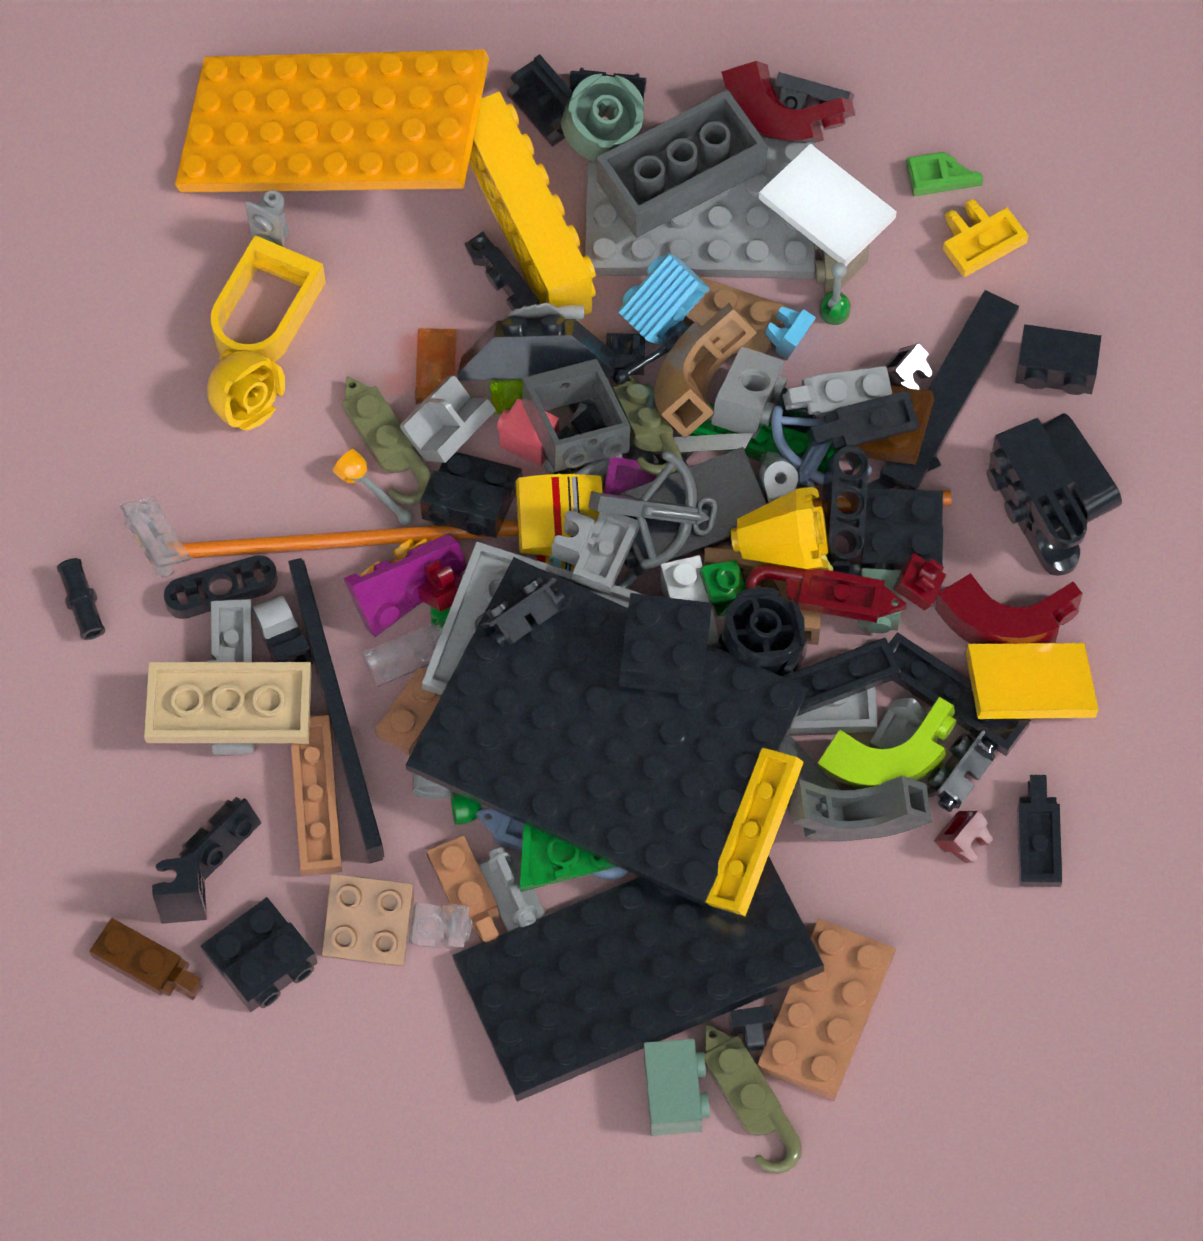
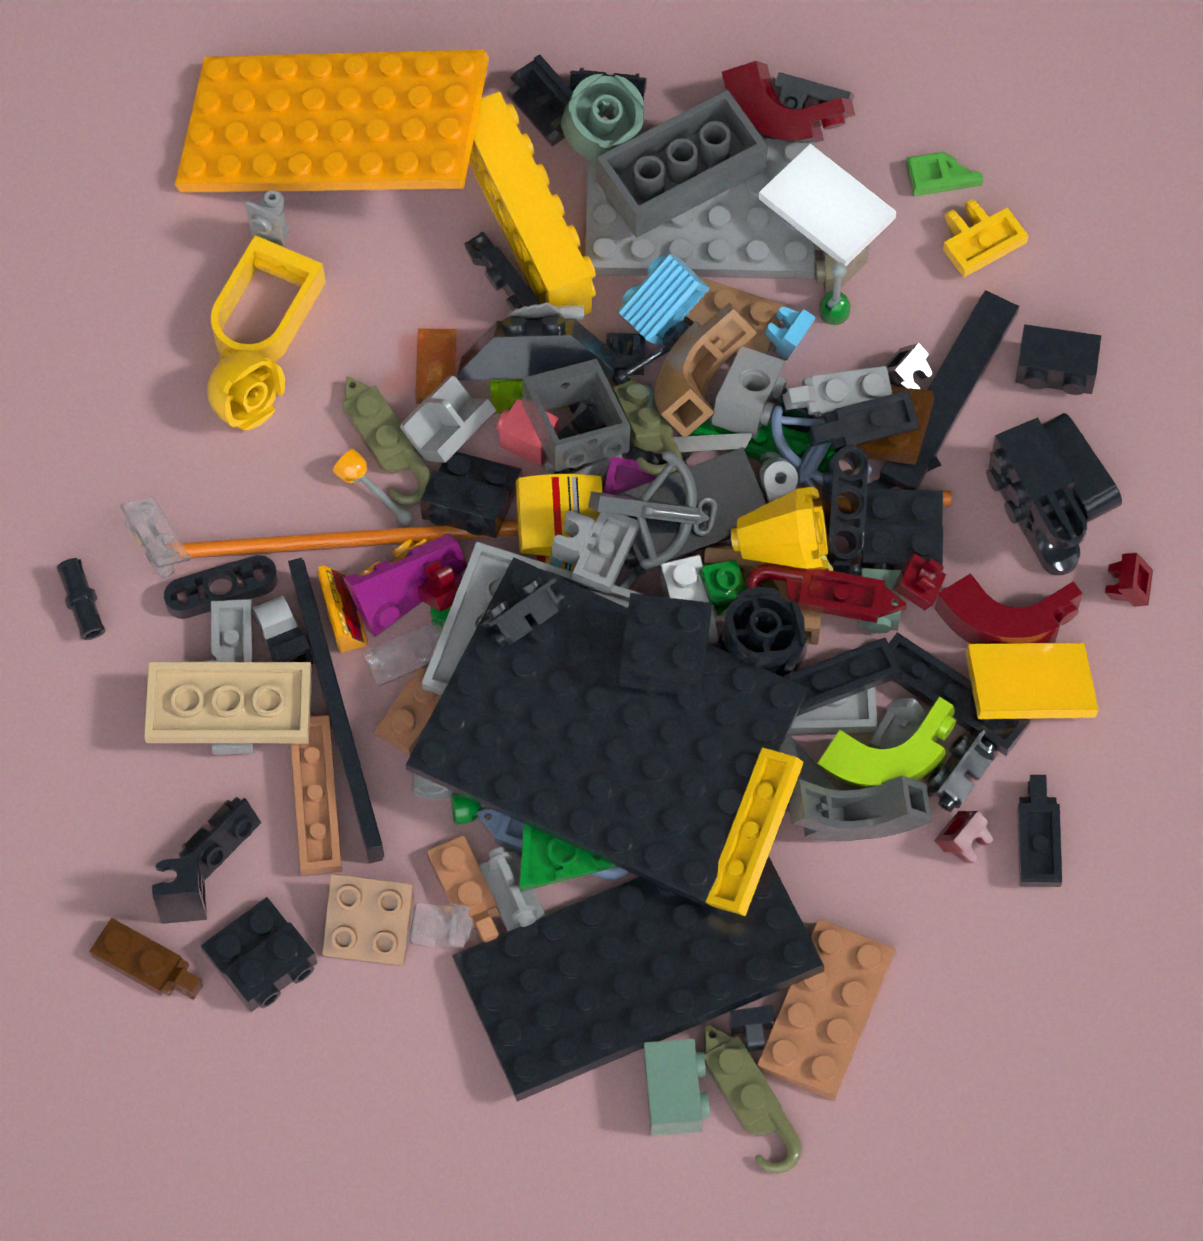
(341, 610): none -> slope
(1134, 580): none -> dark red tile

